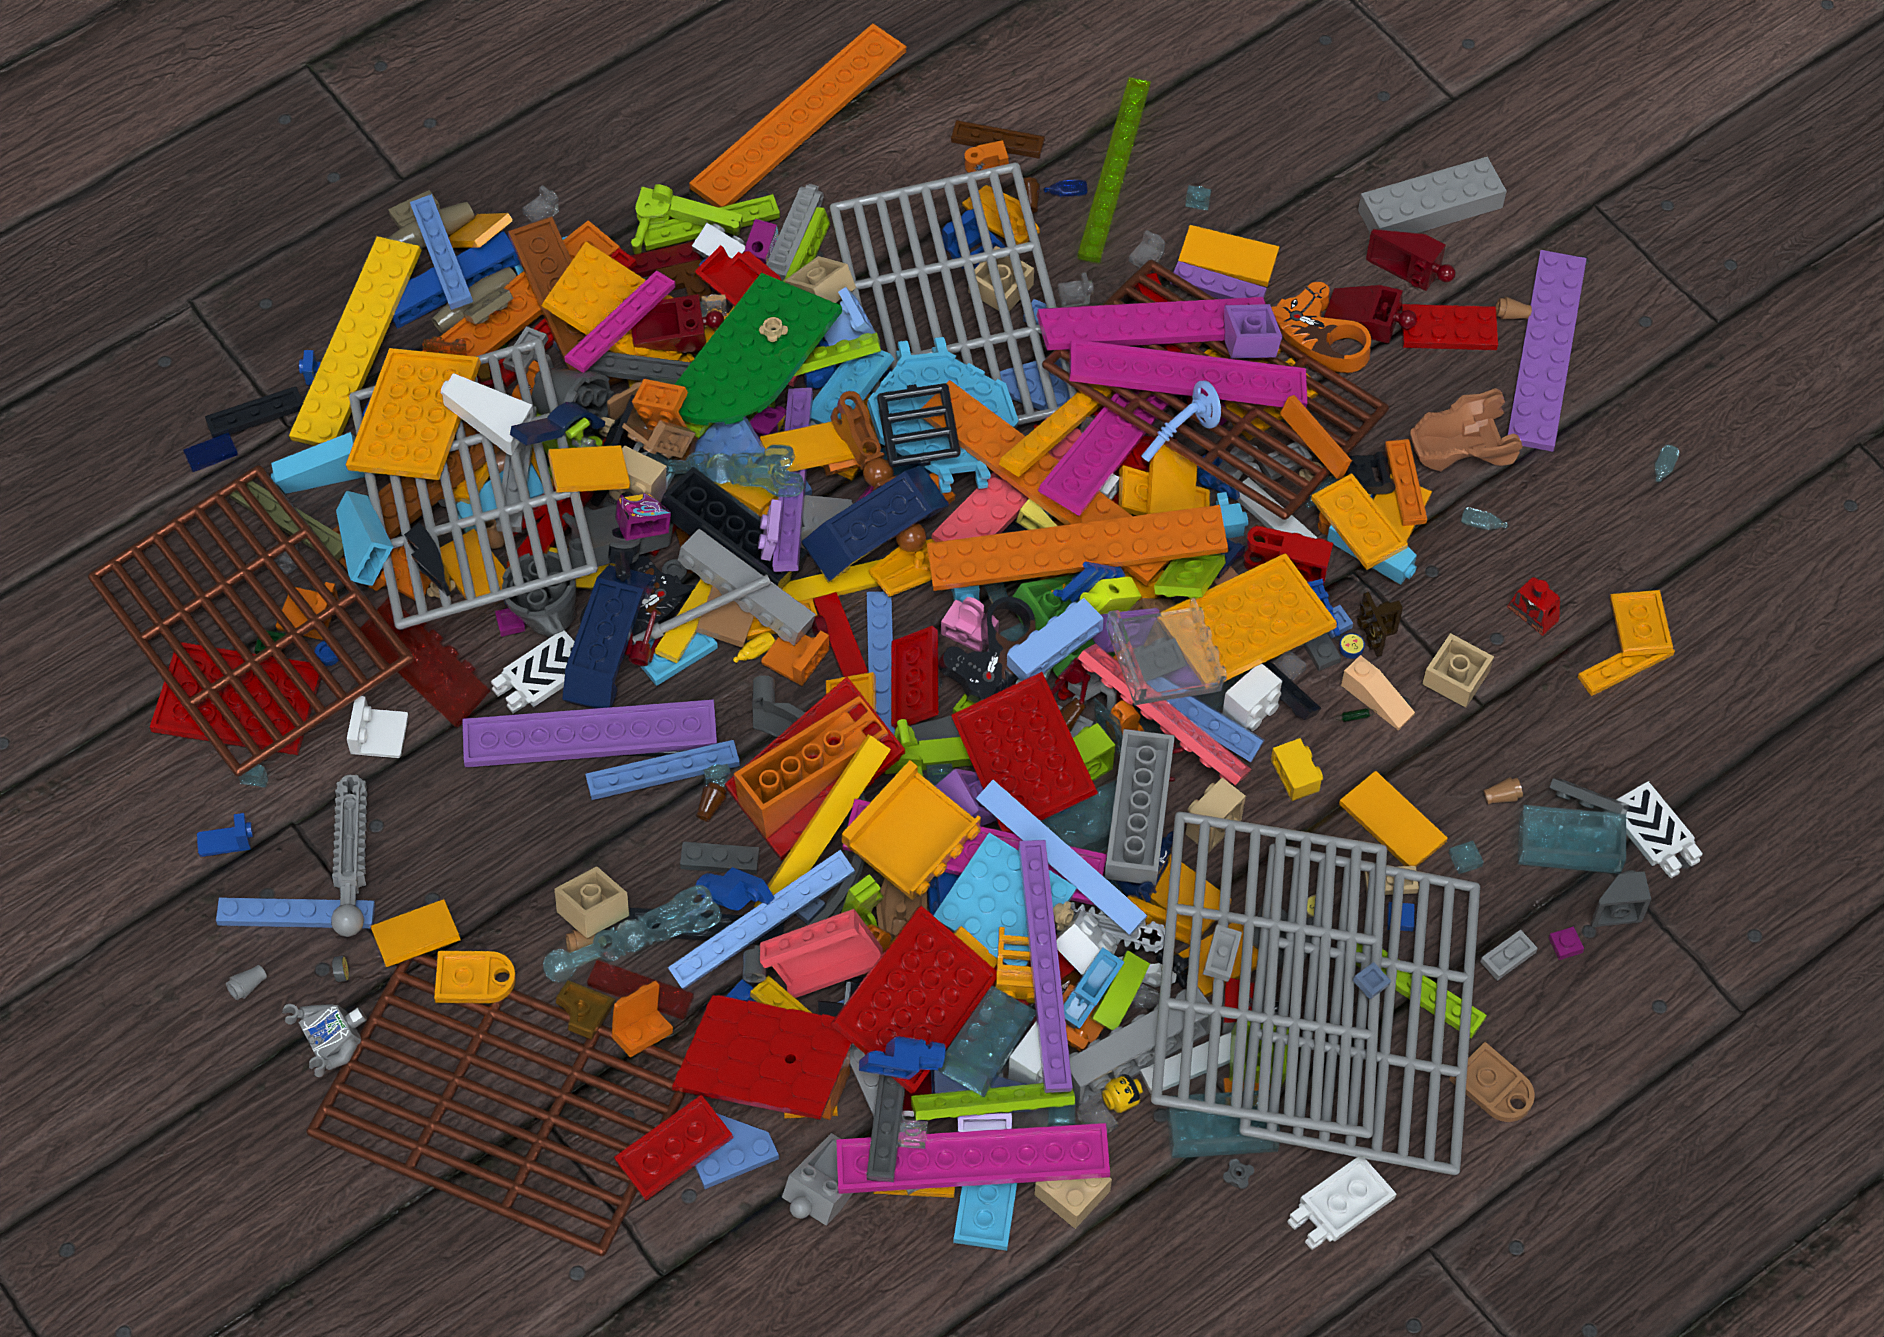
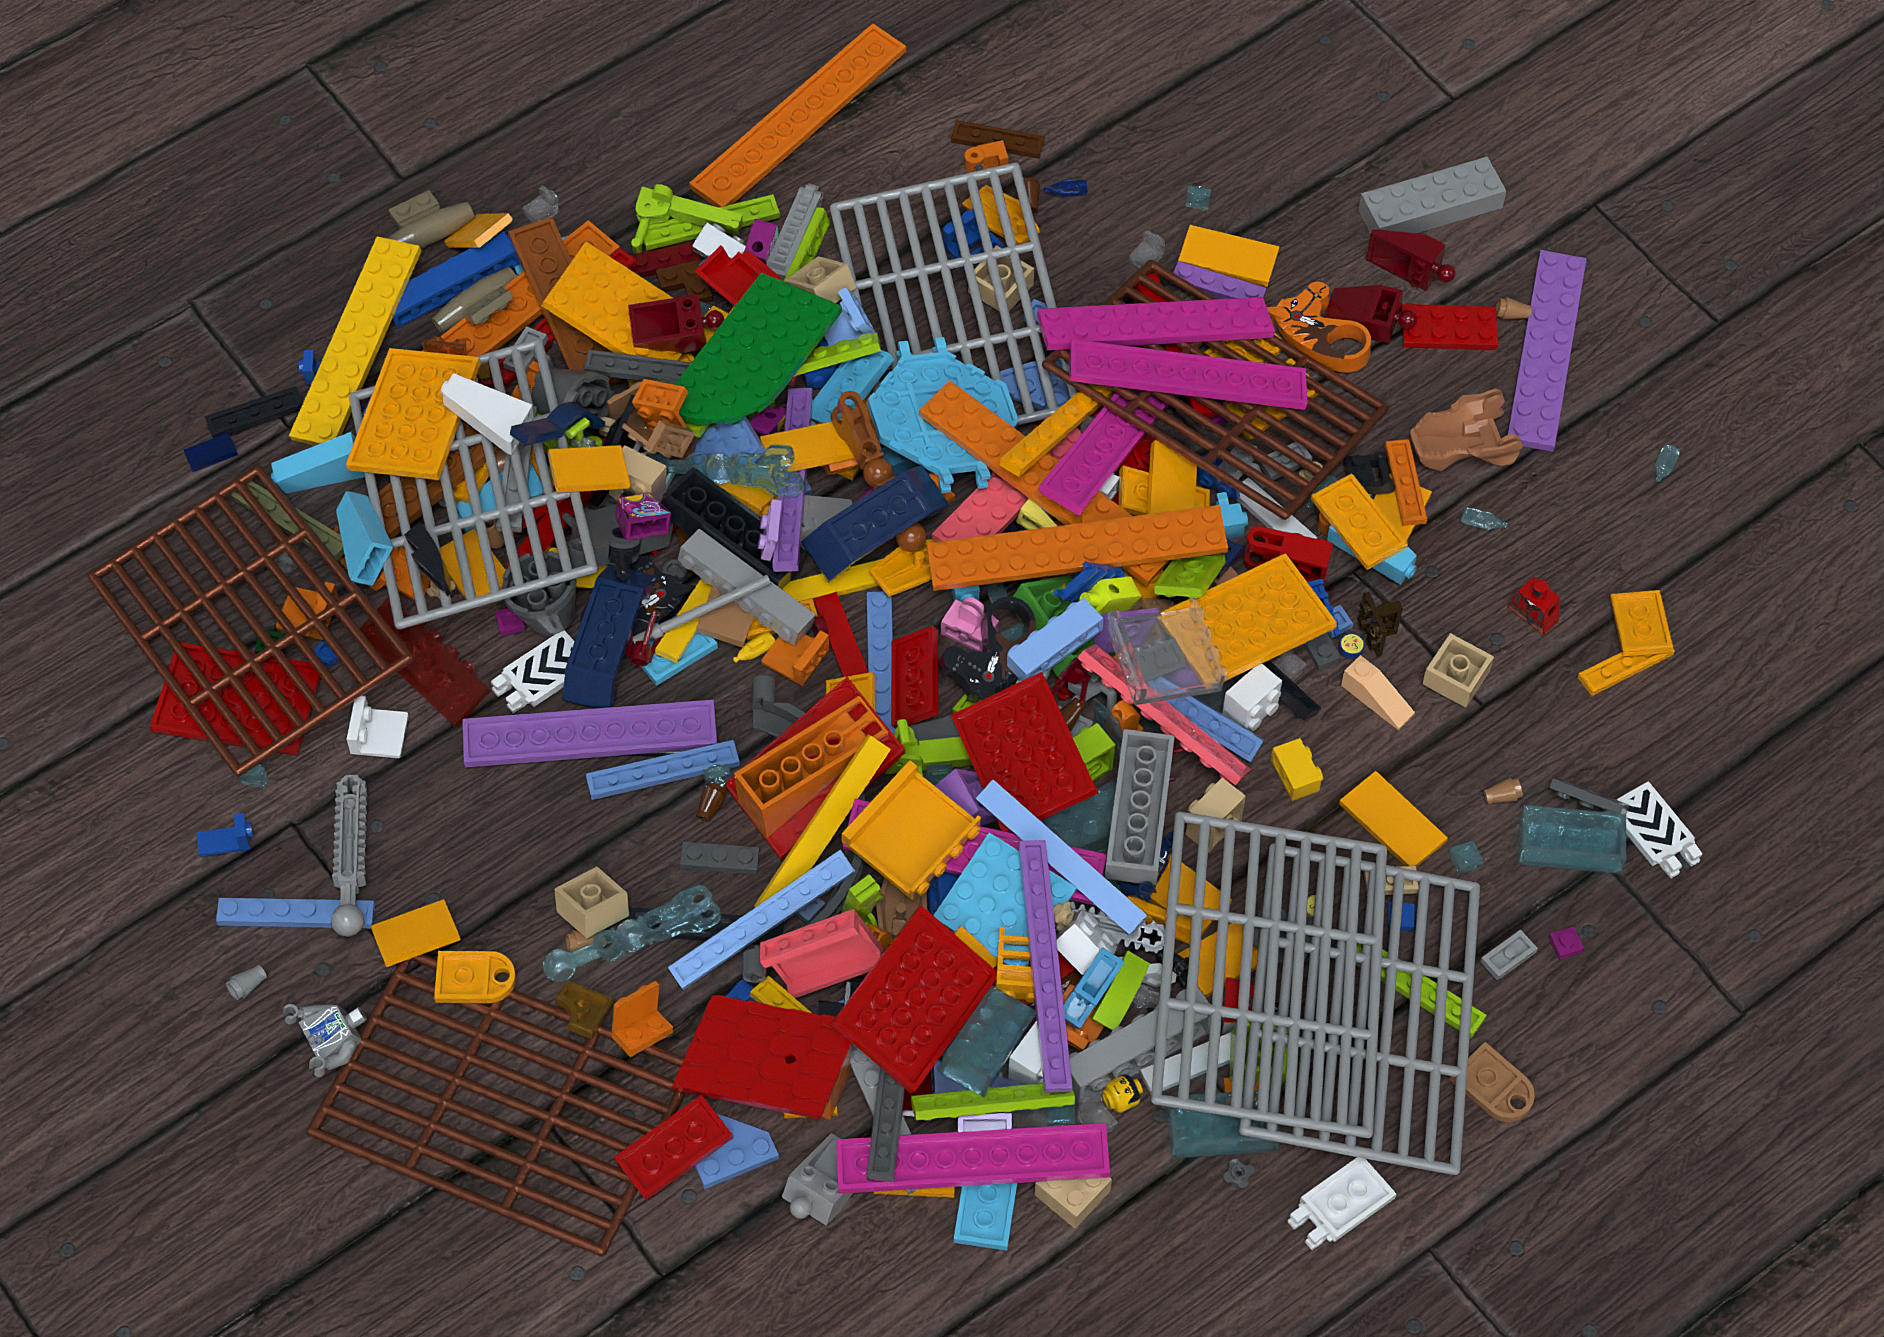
(340, 968): dark grey tile -> none
(441, 252): medium blue plate -> none
(619, 321): dark pink tile -> none
(624, 983): clear red plate -> none
(714, 302): clear plate -> none
(736, 889): blue plate -> none
(773, 329): tan plate -> none
(904, 1058): blue plate -> none
(913, 1134): clear plate -> none
(945, 409): black bar -> none
(1076, 292): clear bracket -> none
(1114, 170): clear neon green plate -> none
(1200, 406): light blue dish -> none
(1222, 953): light grey plate -> none
(1251, 331): medium lavender slope -> none
(1315, 437): orange tile -> none
(1355, 715): dark green piece -> none
(1371, 980): sand blue plate -> none
(1623, 901): dark grey slope -> none

